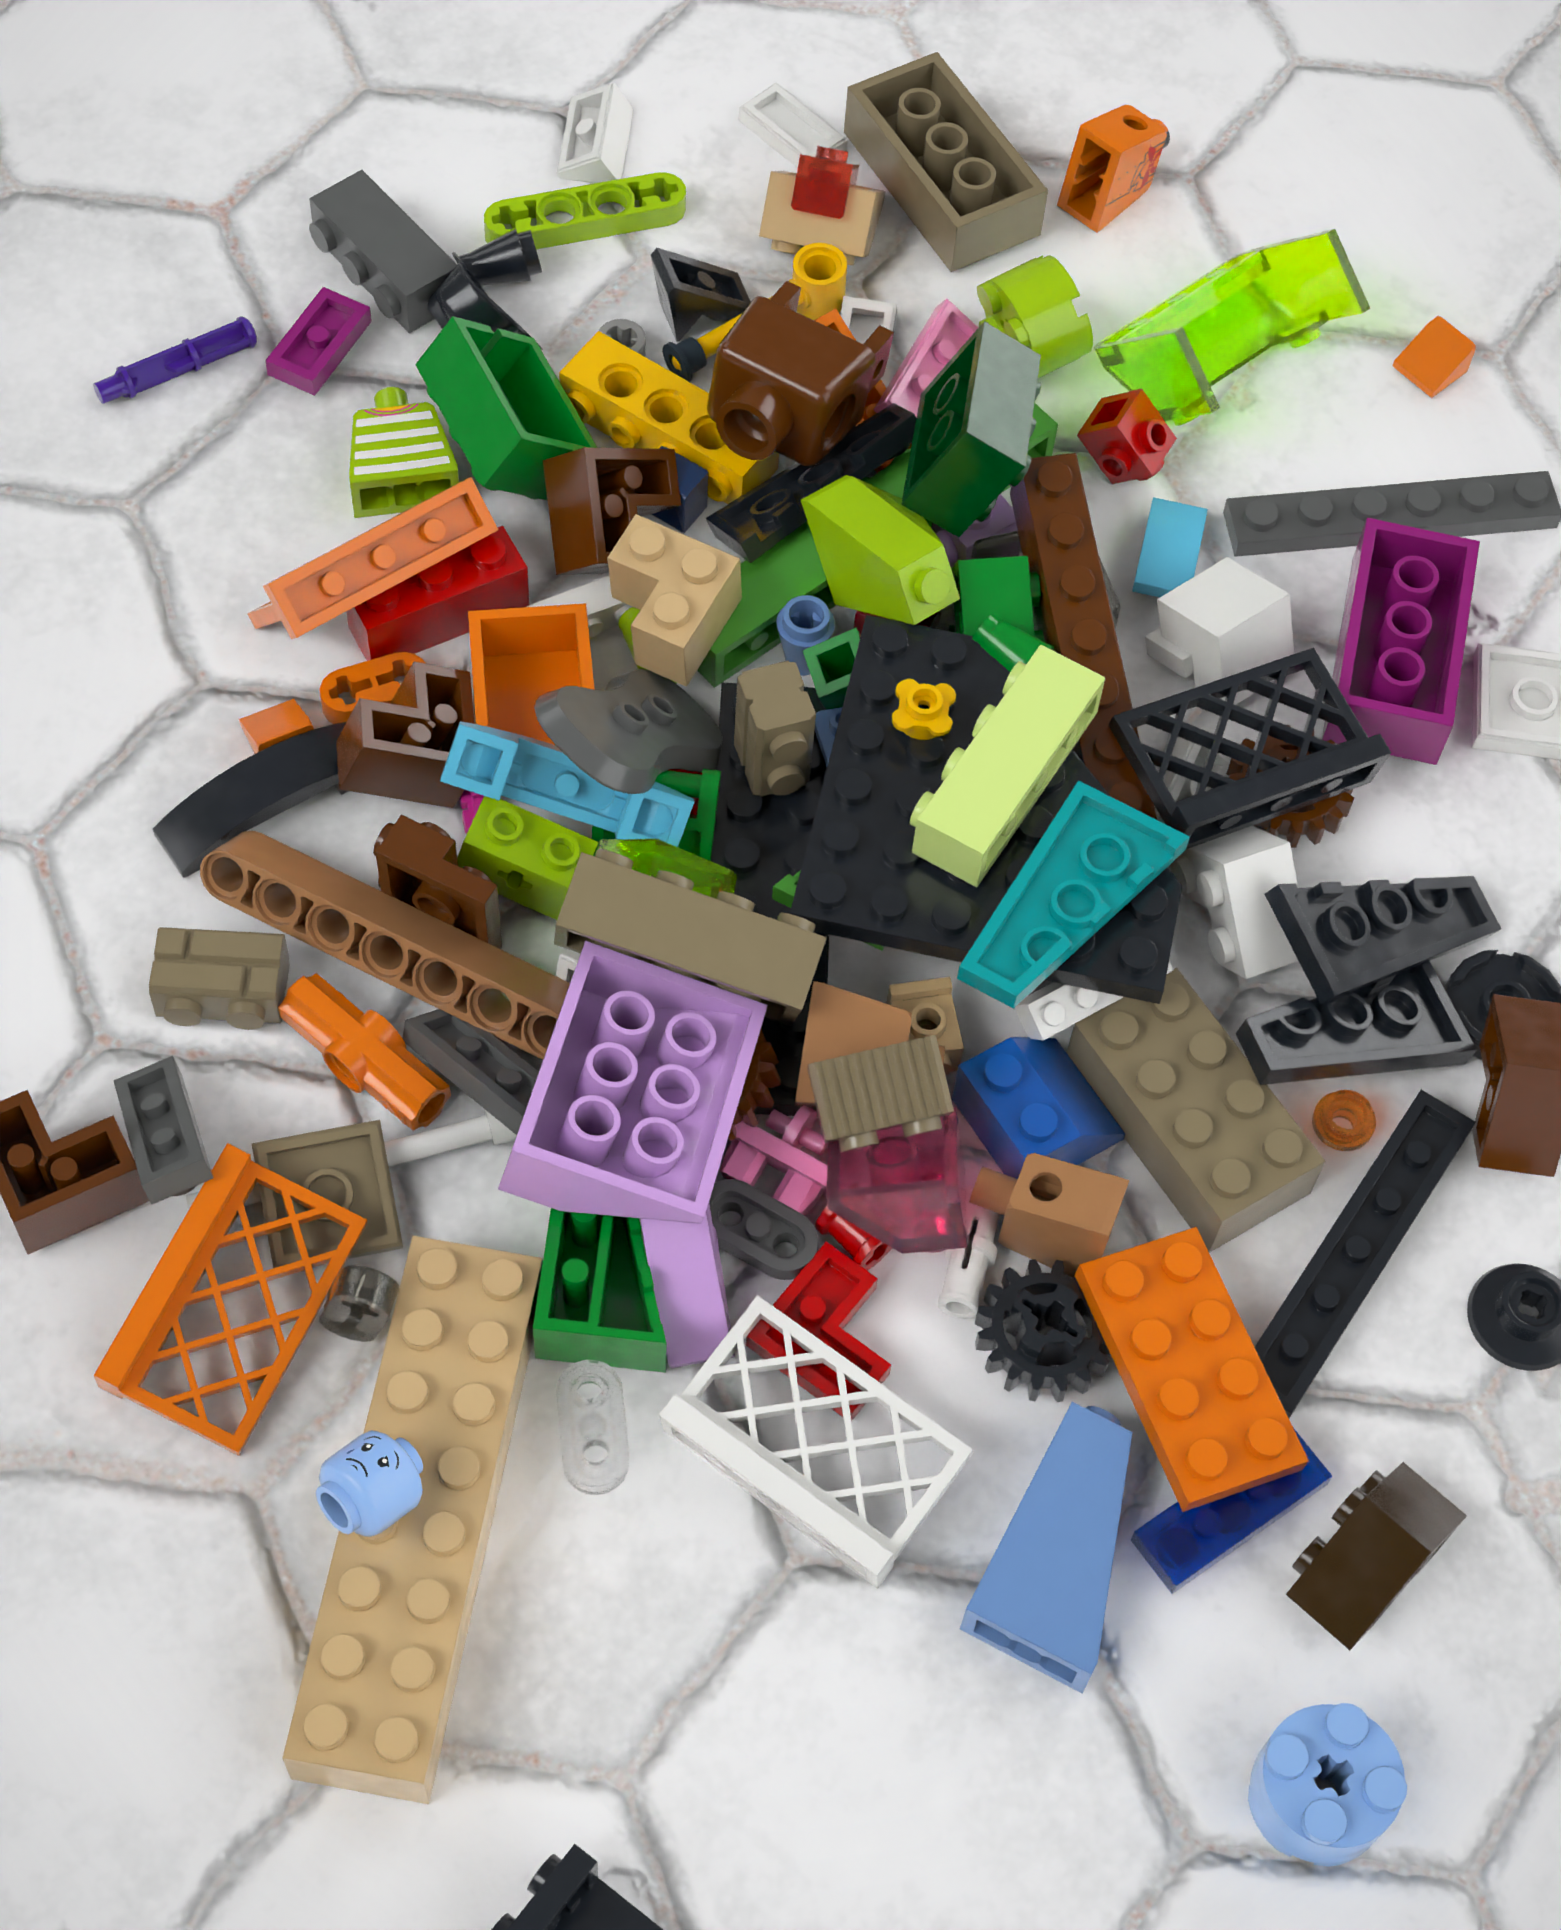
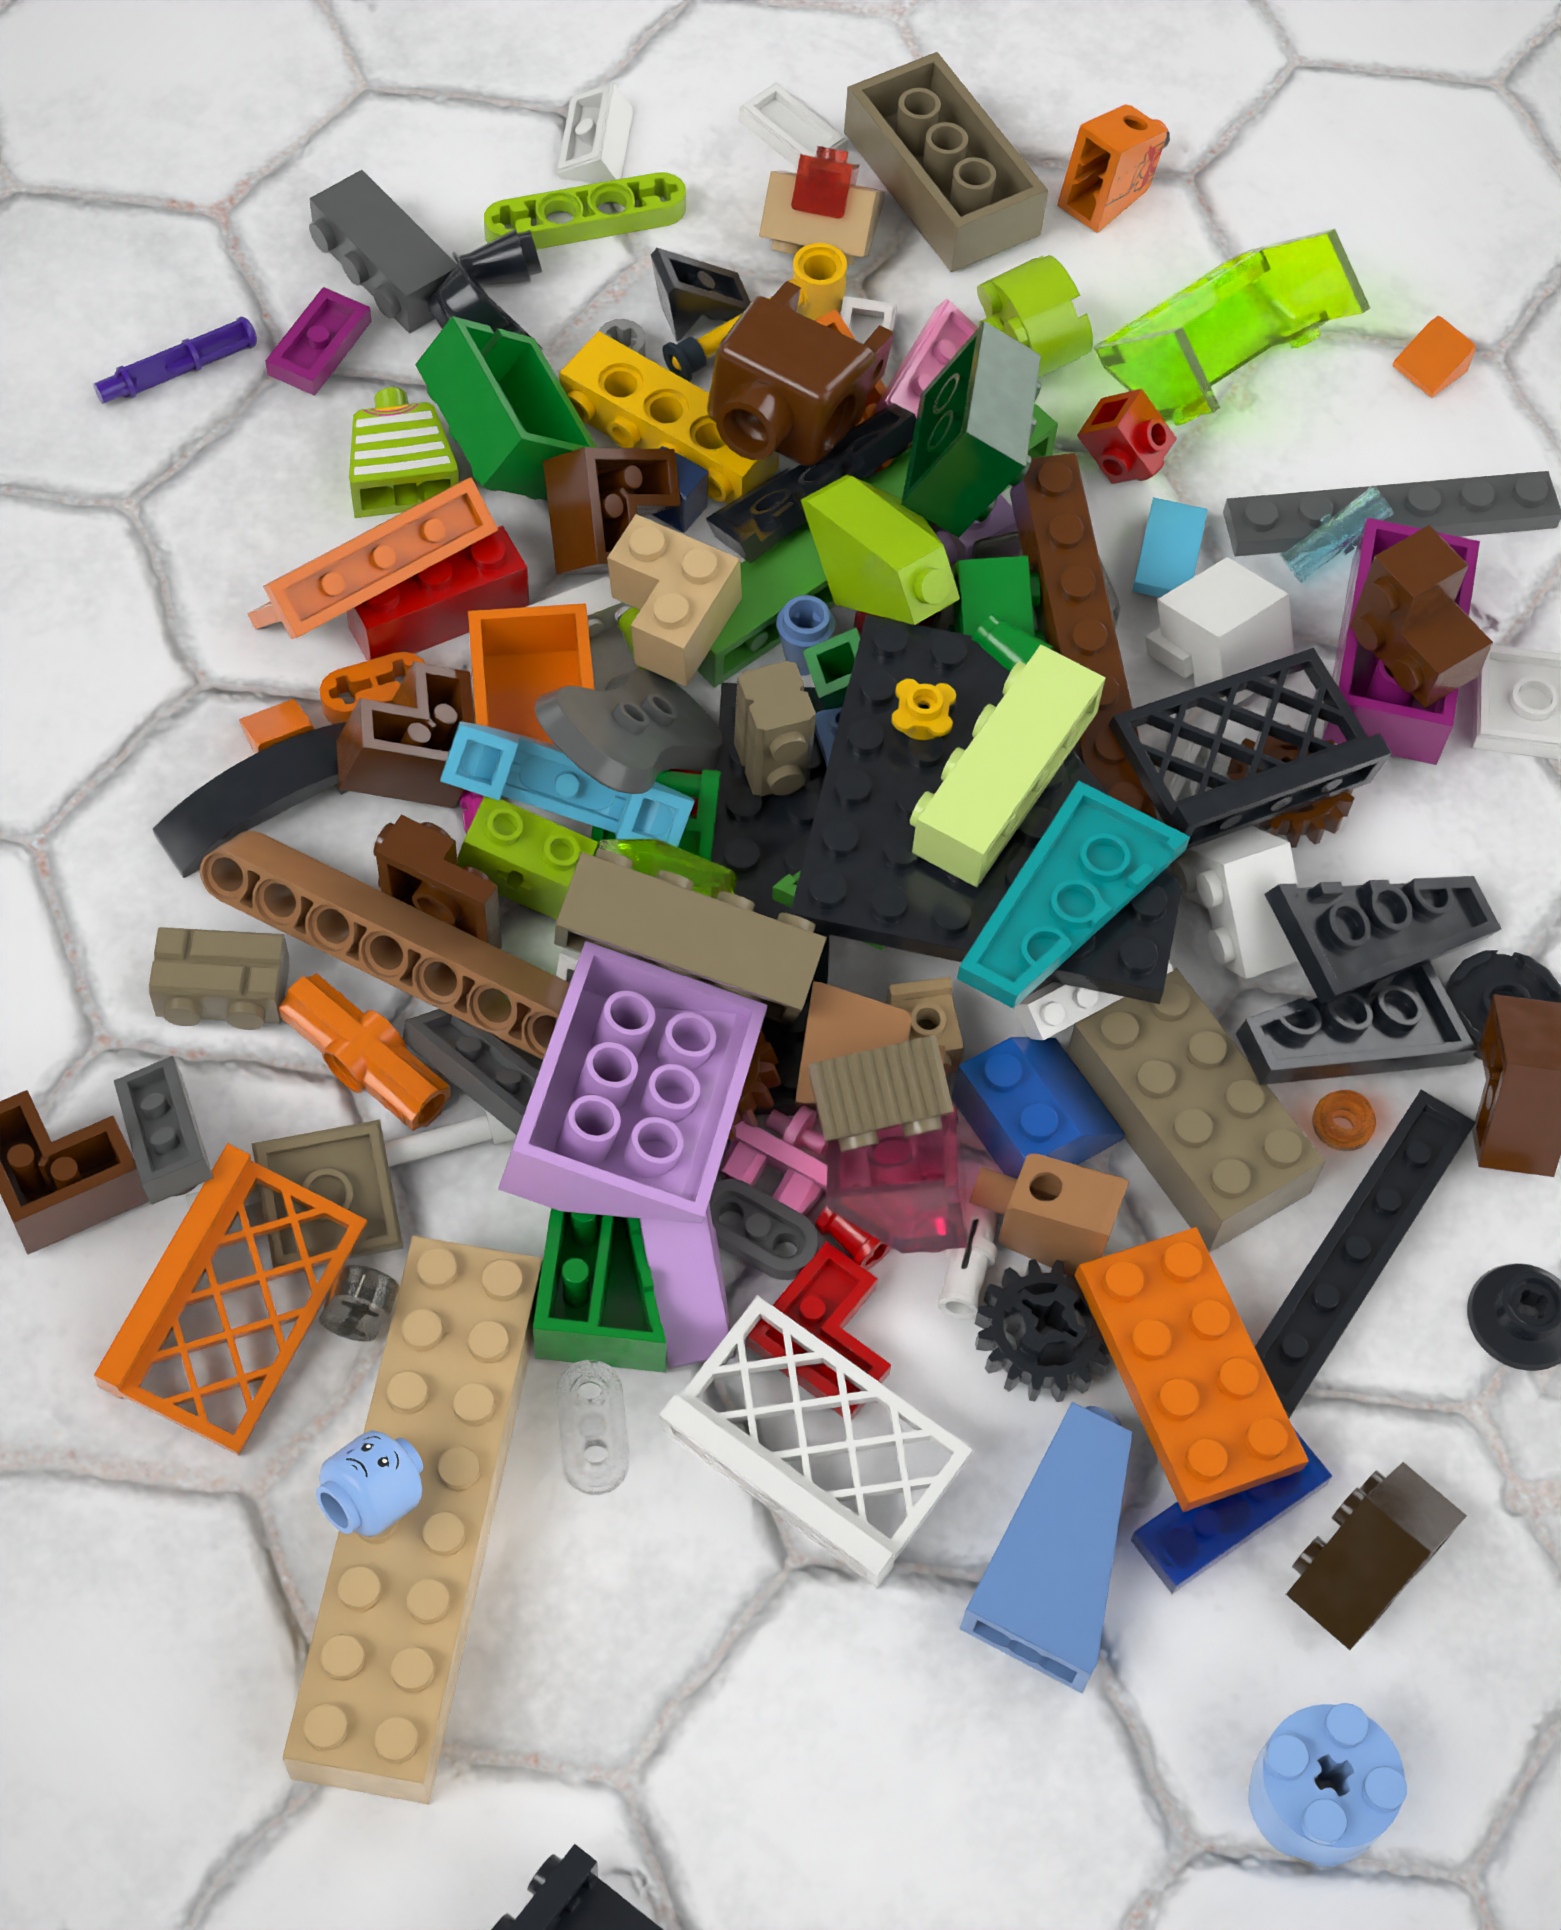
(1335, 534): none -> clear light blue pin
(1413, 620): none -> reddish brown brick

